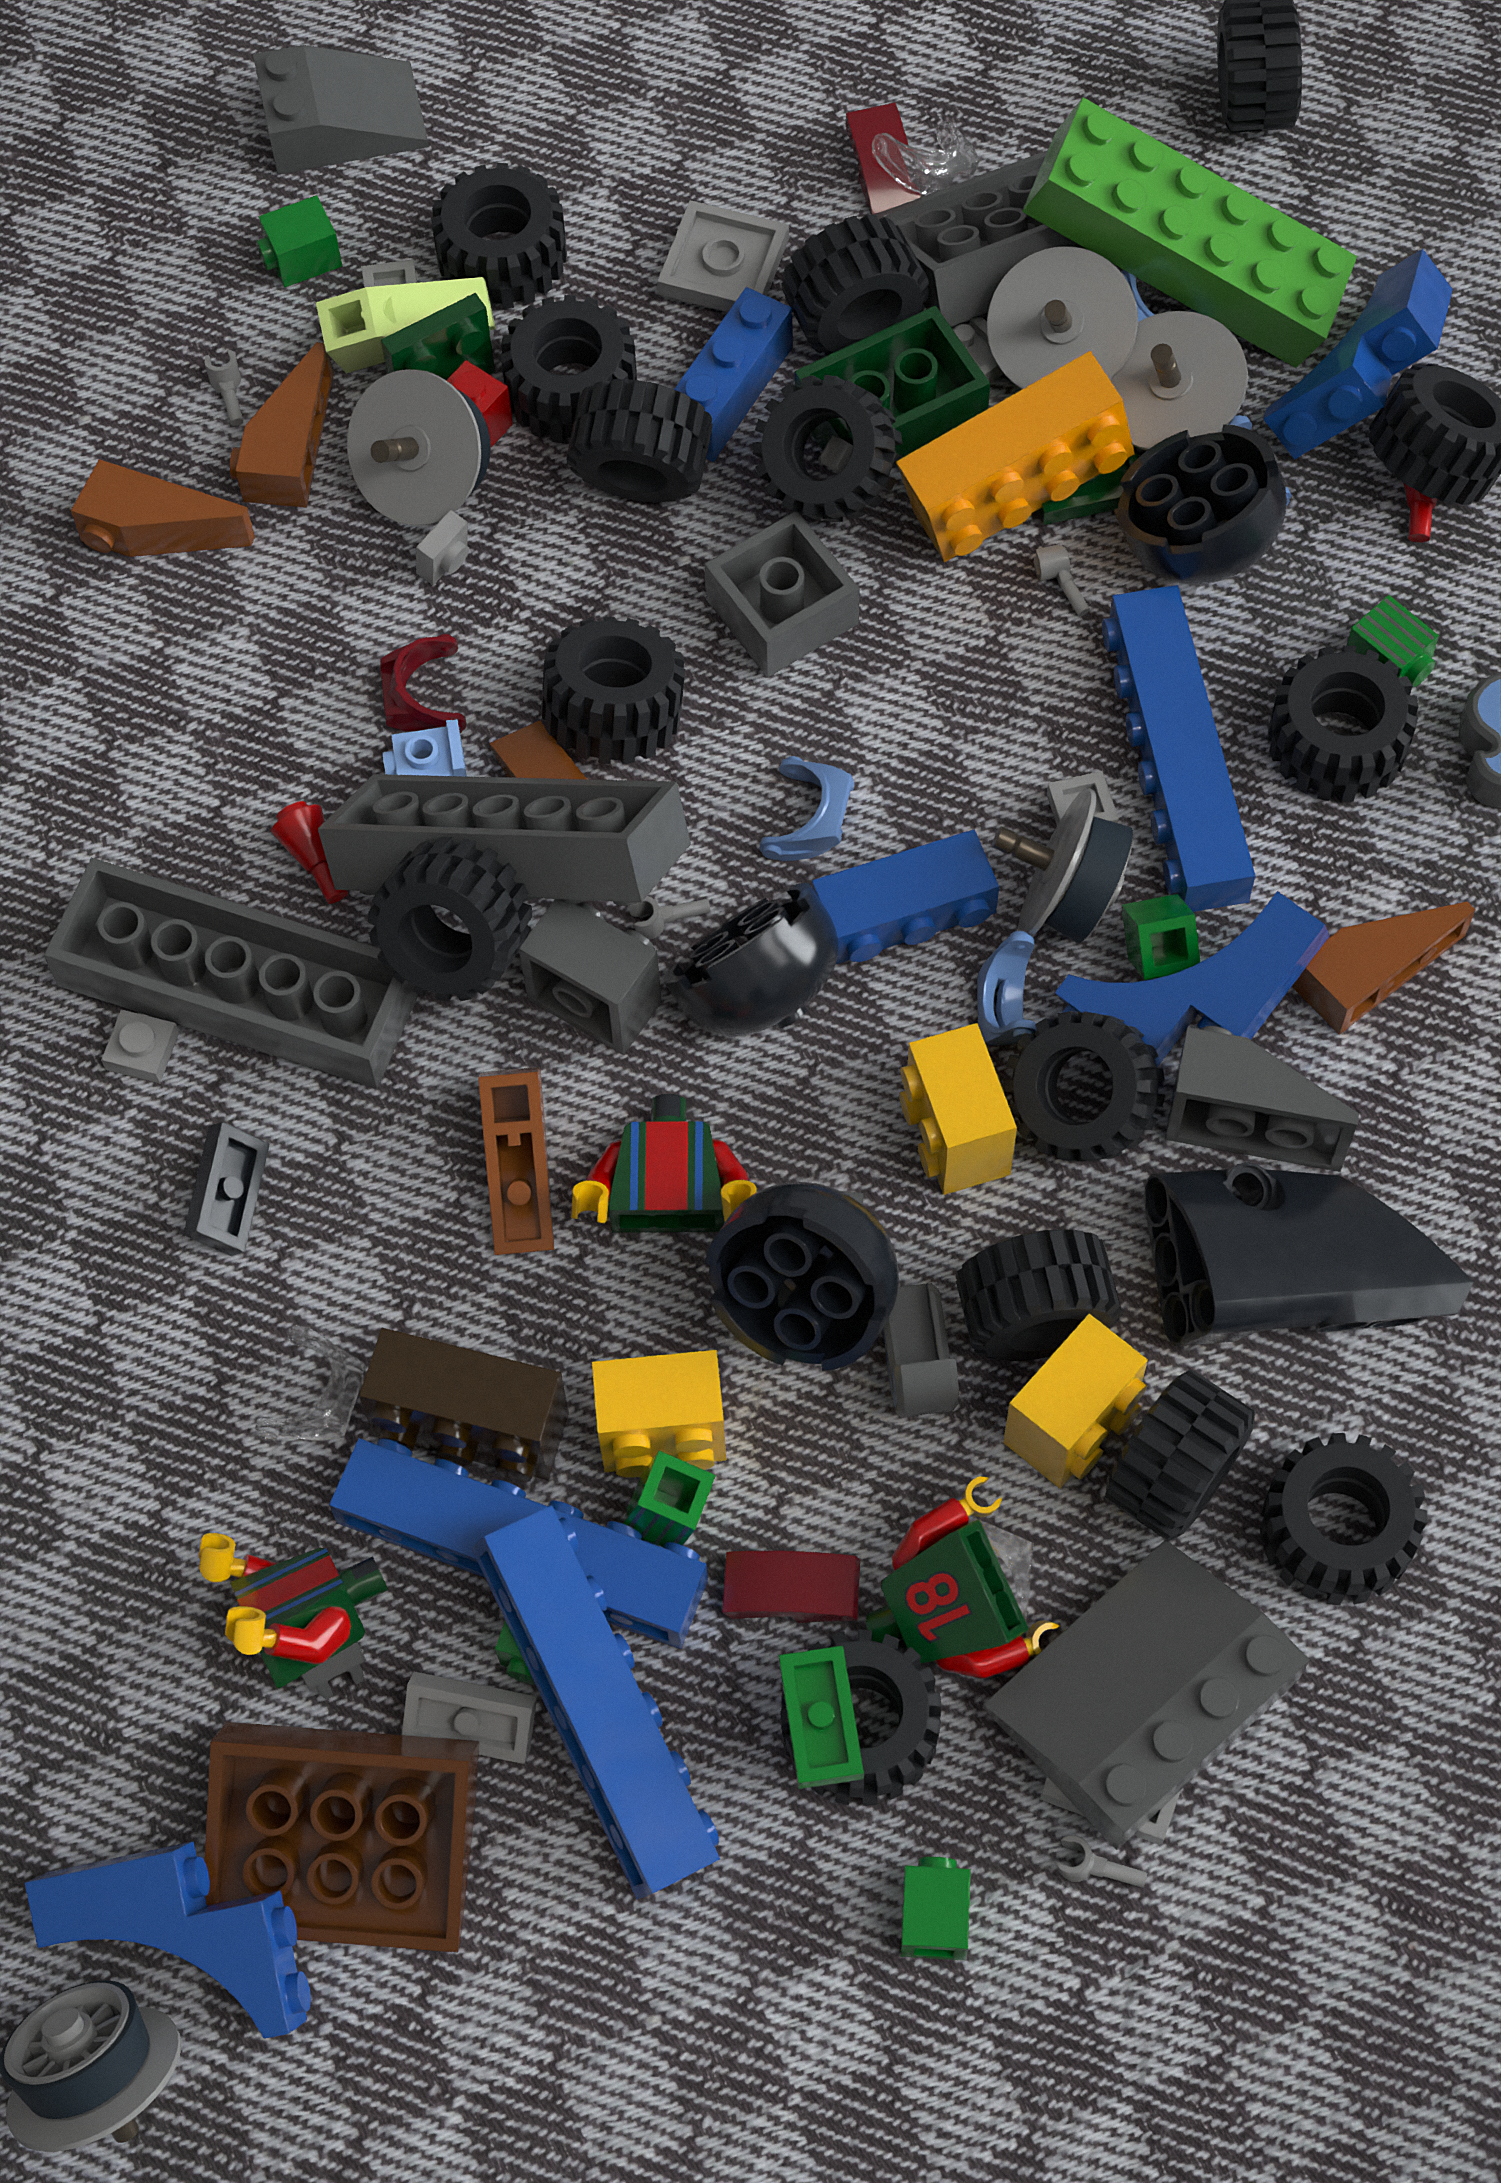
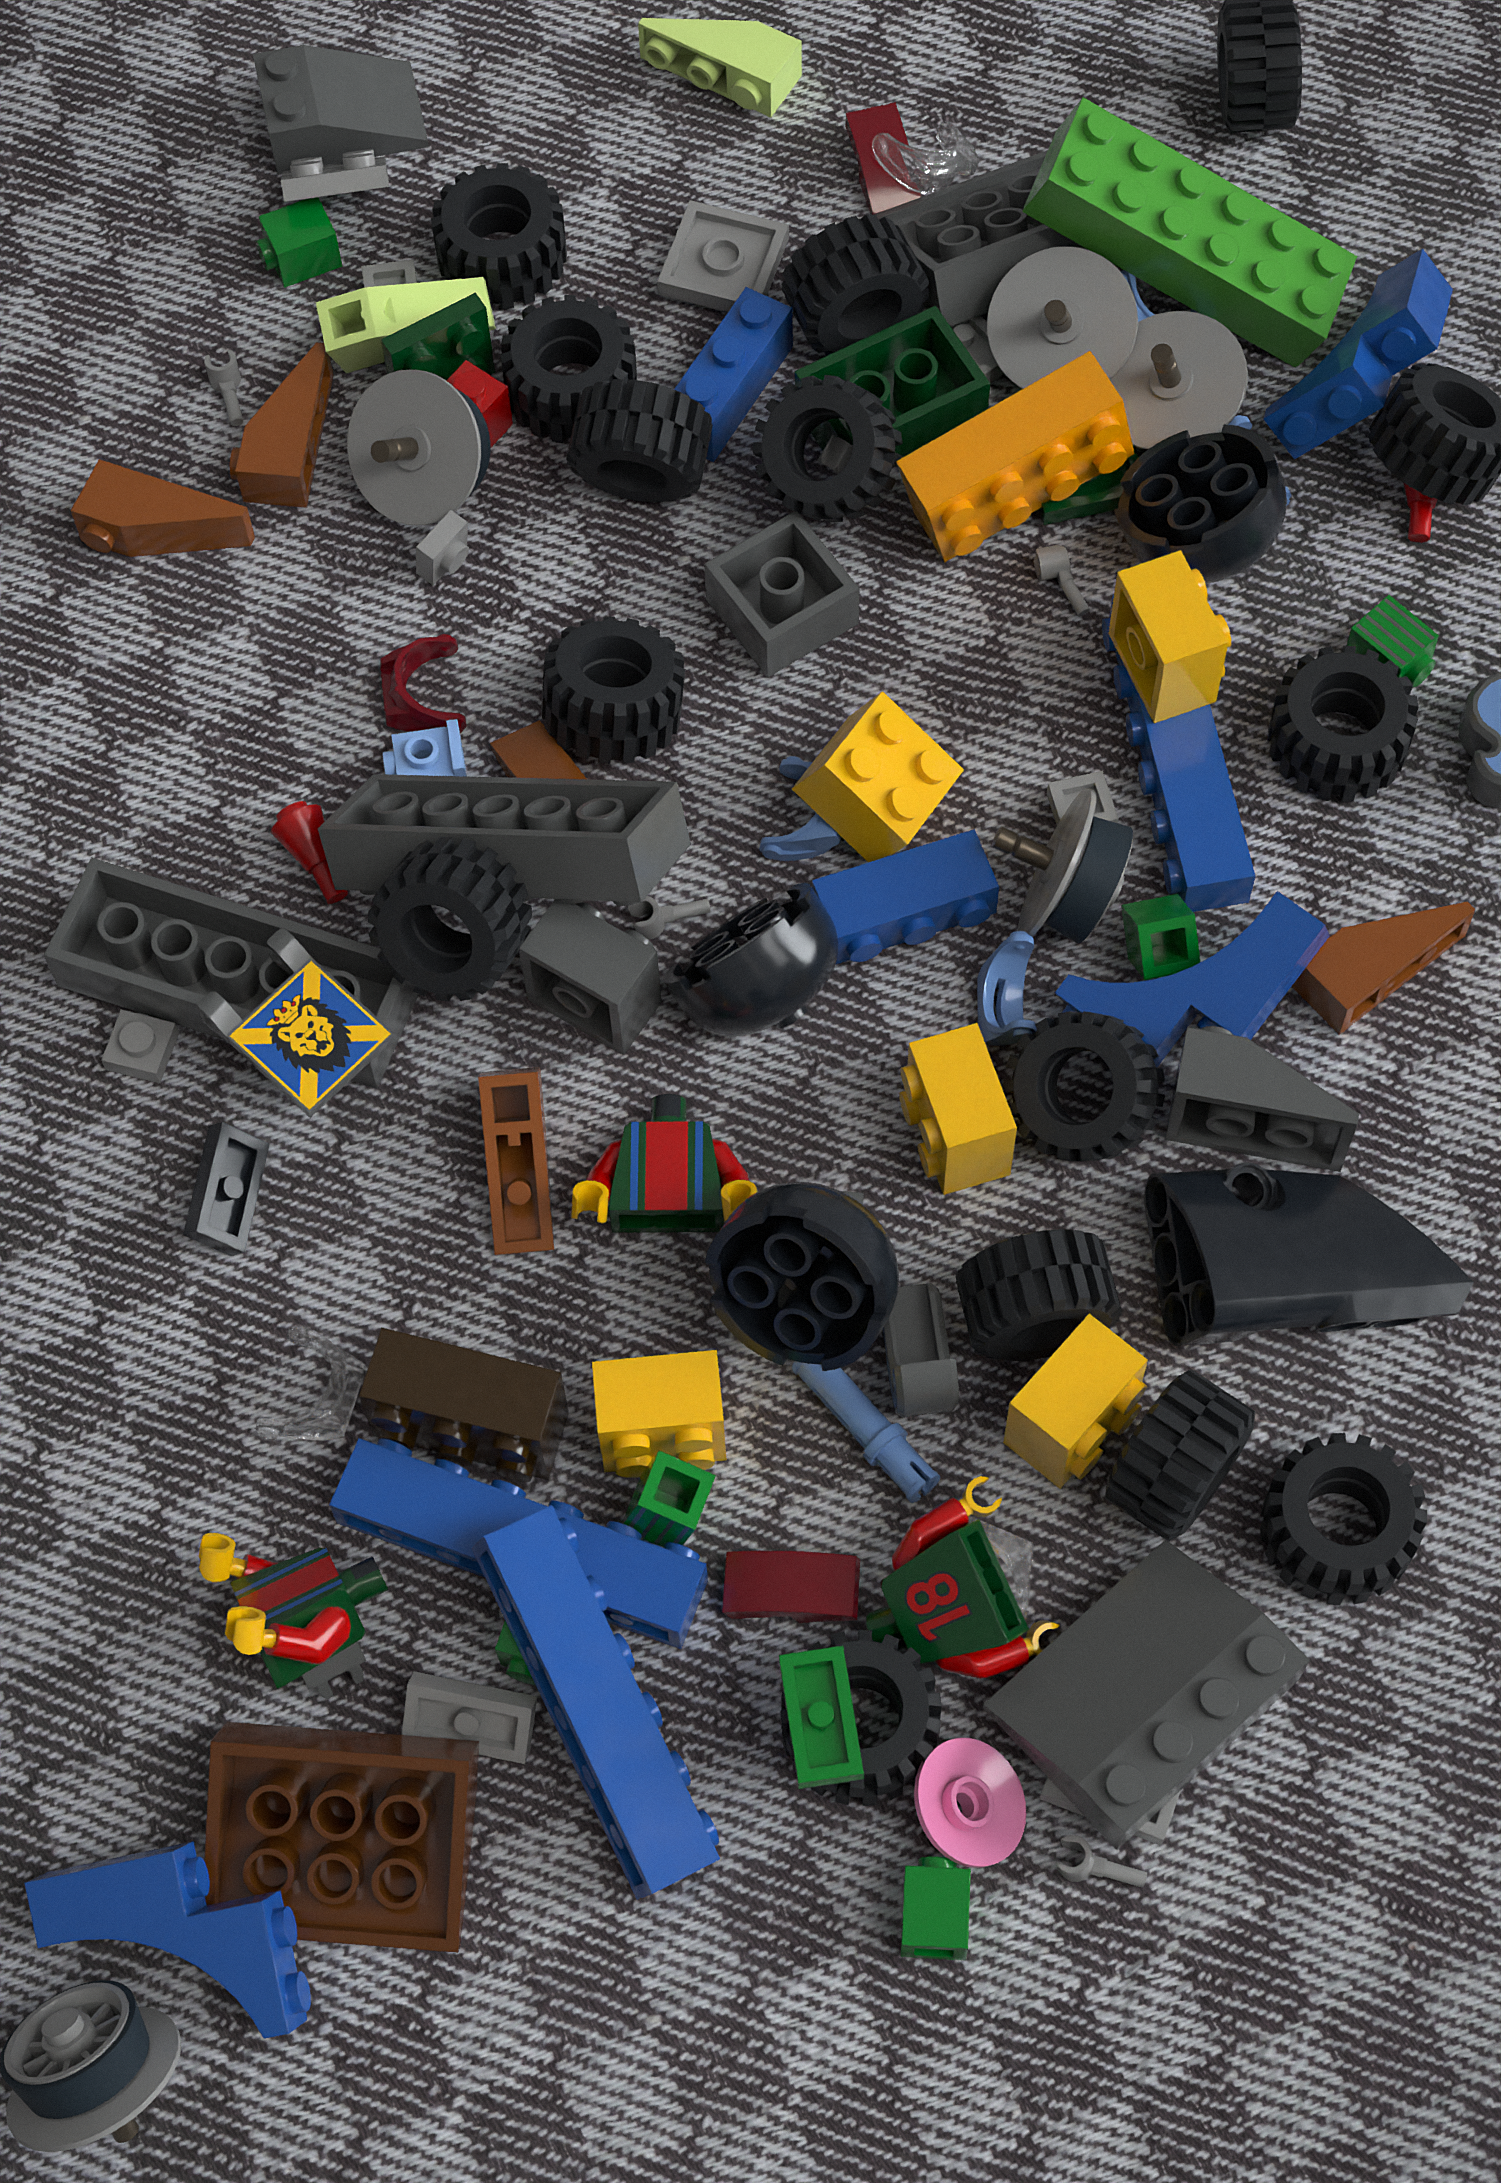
(305, 1033): none -> flag
(312, 179): none -> light grey plate
(729, 57): none -> yellowish green slope
(878, 779): none -> yellow brick
(883, 1442): none -> medium blue pin
(989, 1798): none -> bright pink dish
(1169, 635): none -> yellow brick

